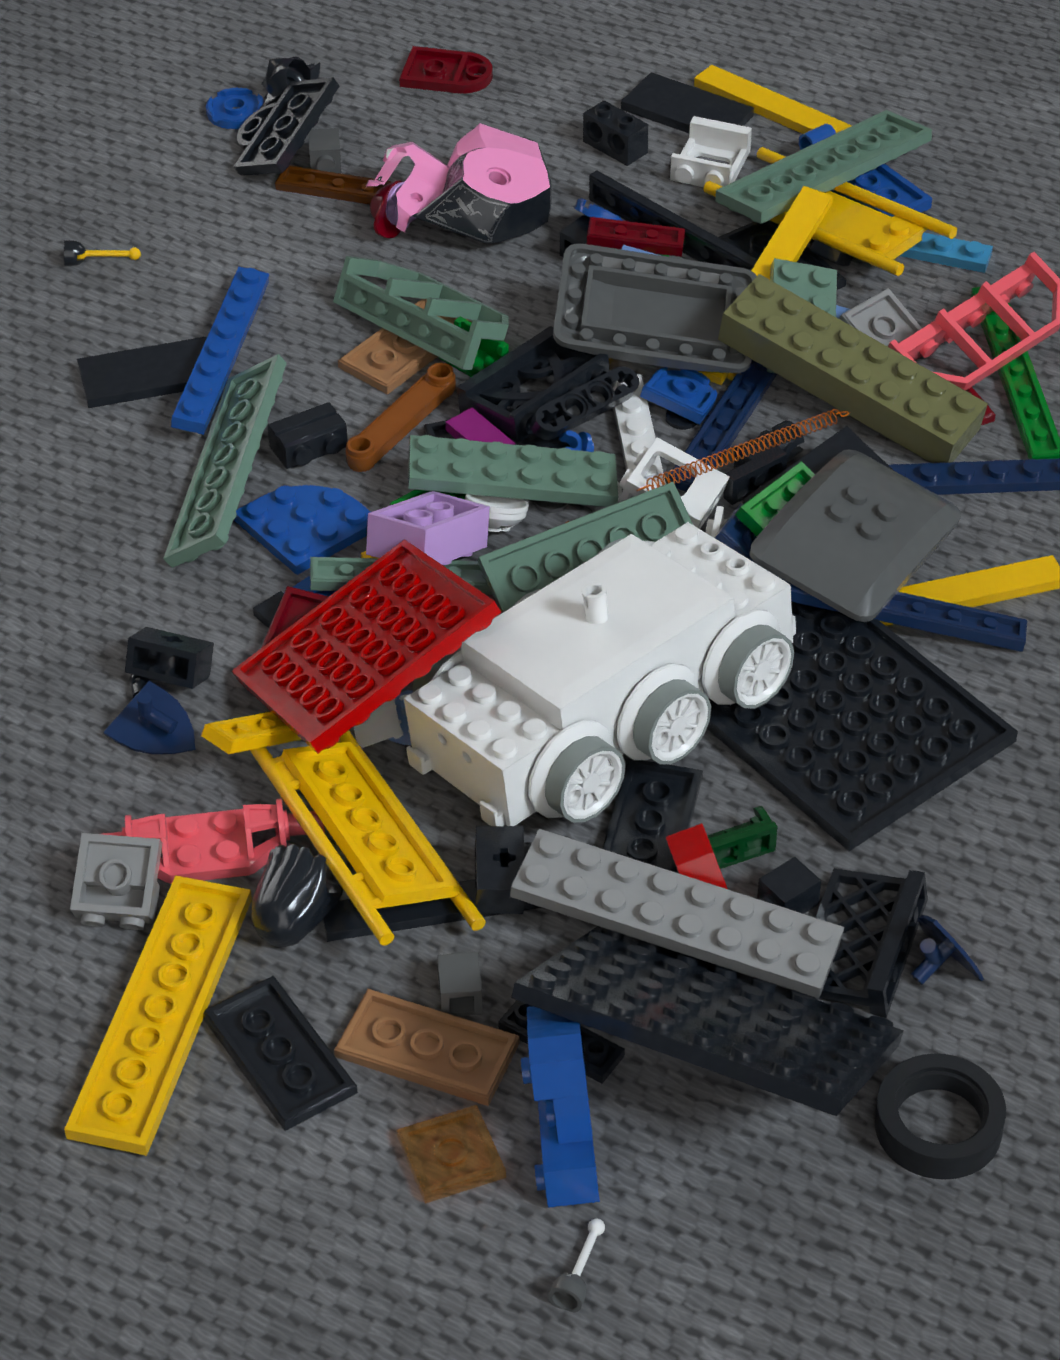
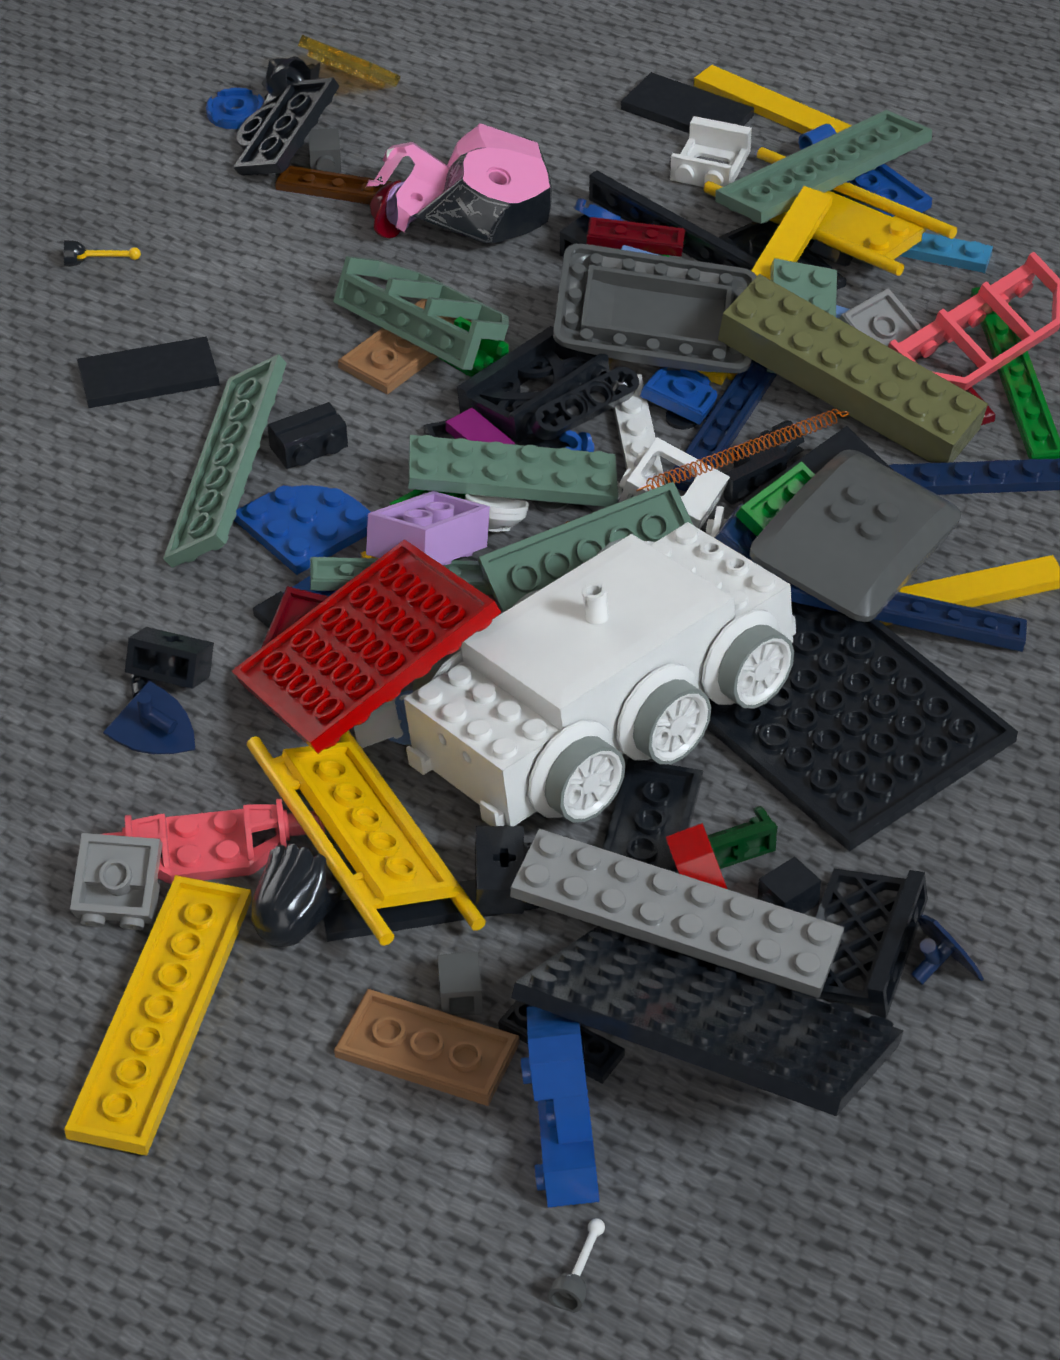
(220, 351): blue plate -> none
(248, 733): yellow tile -> none
(279, 1053): black tile -> none
(348, 63): none -> clear yellow plate
(400, 417): dark orange piece -> none
(446, 70): dark red tile -> none
(451, 1154): clear orange tile -> none
(615, 133): black brick -> none
(947, 1074): black tyre -> none

